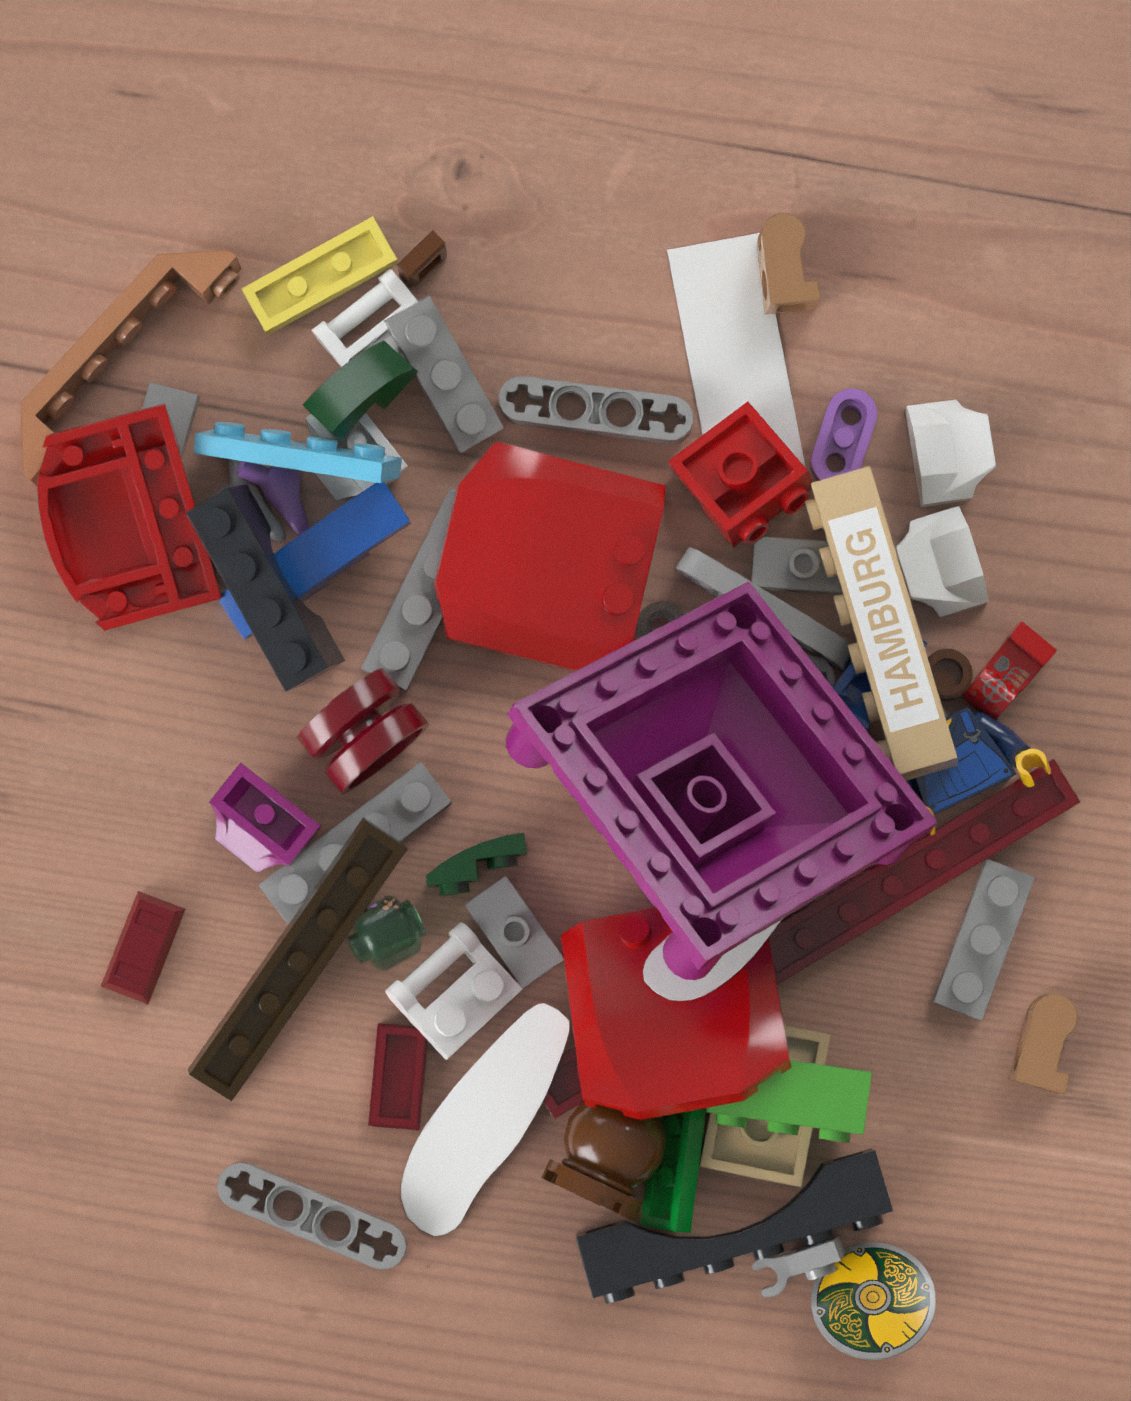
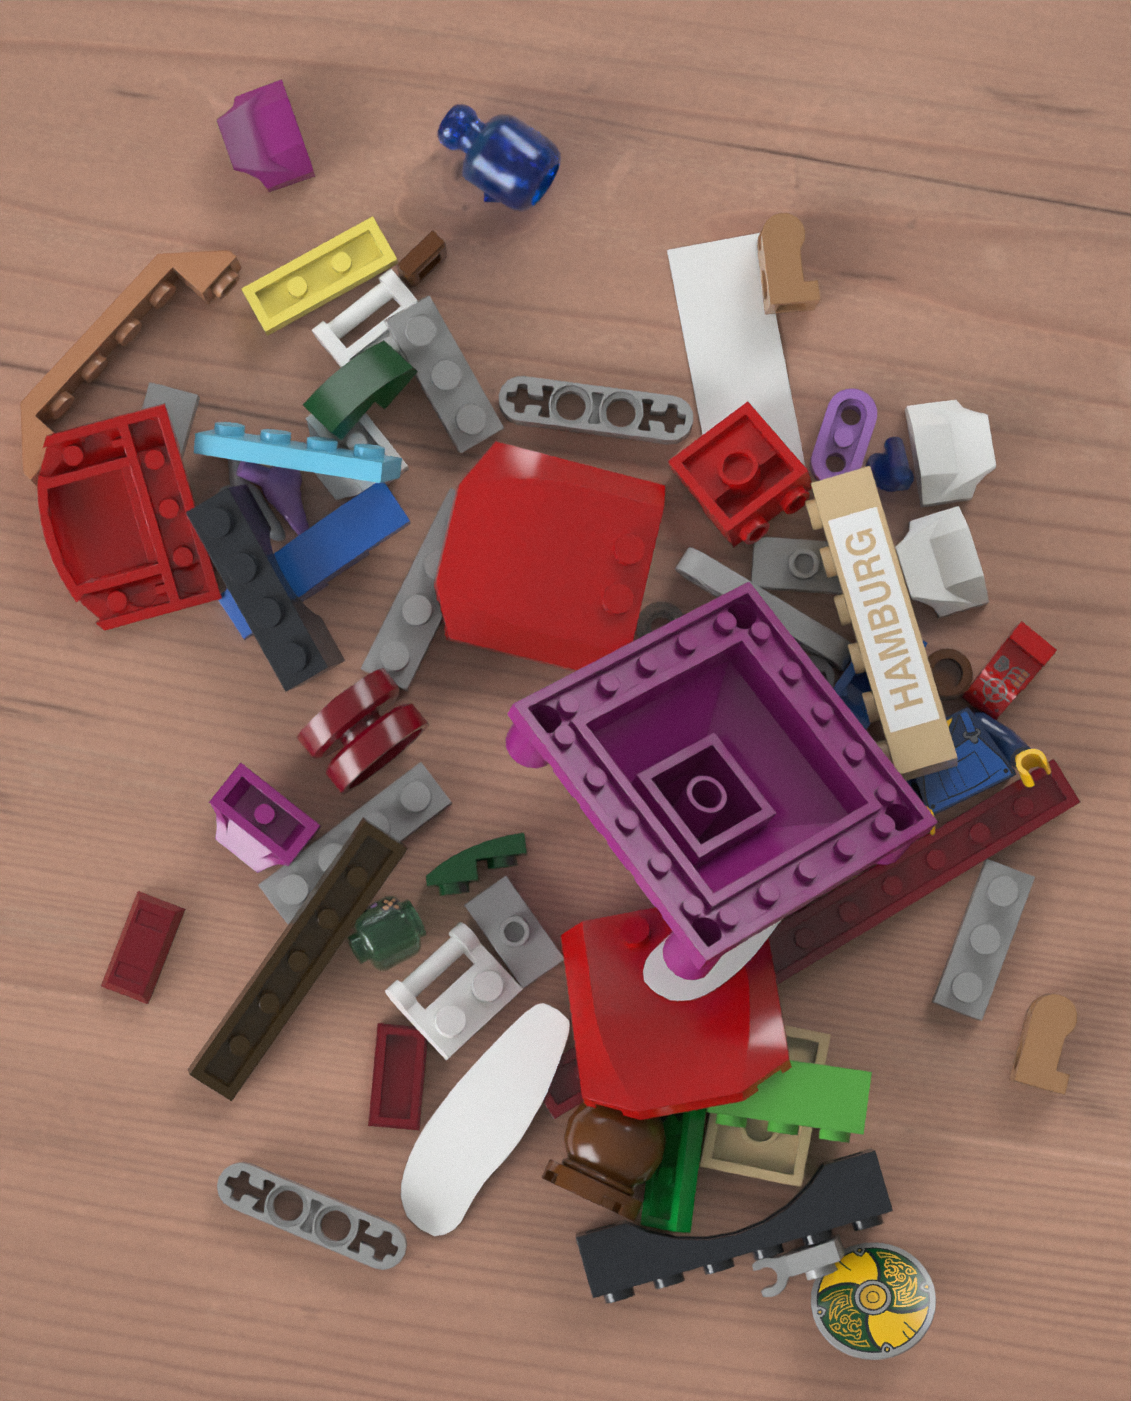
(266, 138): none -> magenta slope
(502, 156): none -> clear blue piece
(892, 467): none -> clear blue plate

